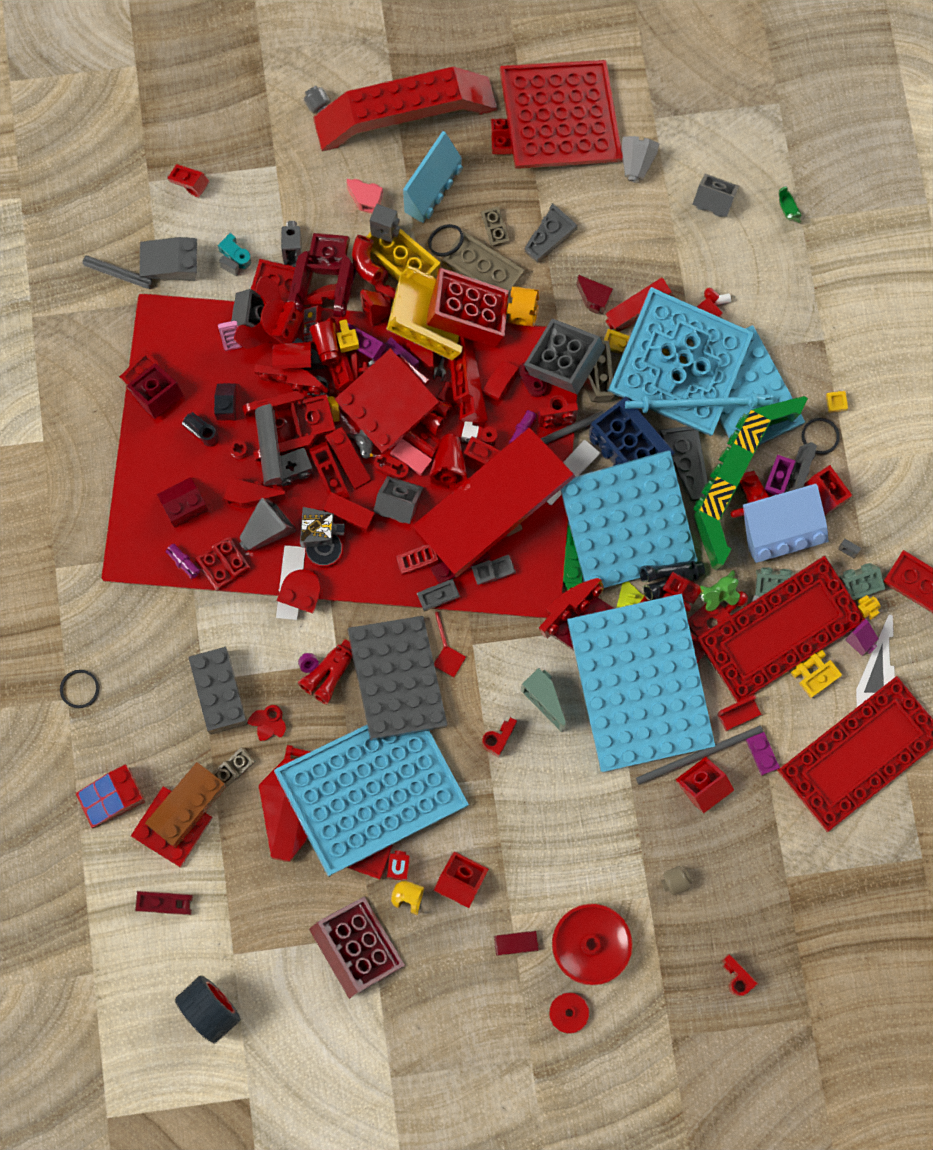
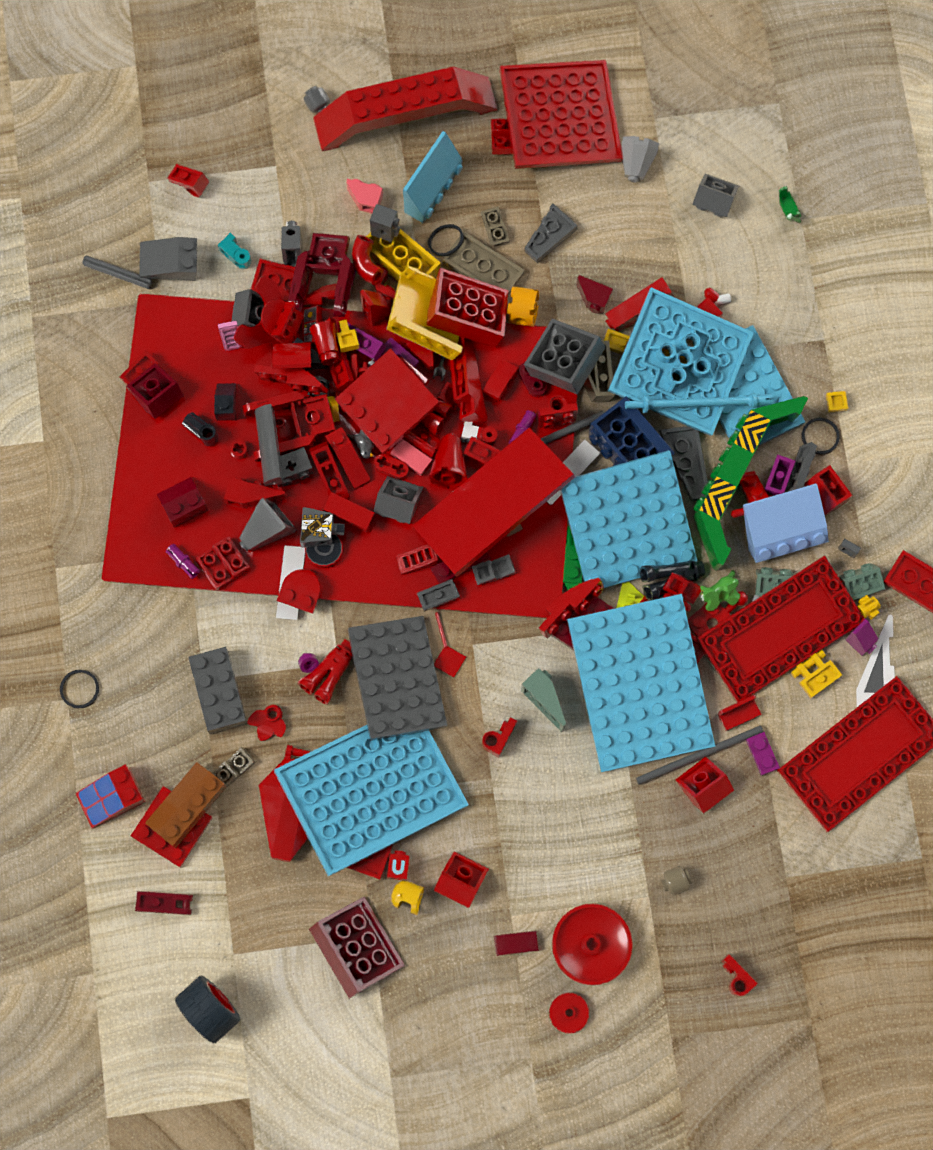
(229, 265): dark grey tile -> none

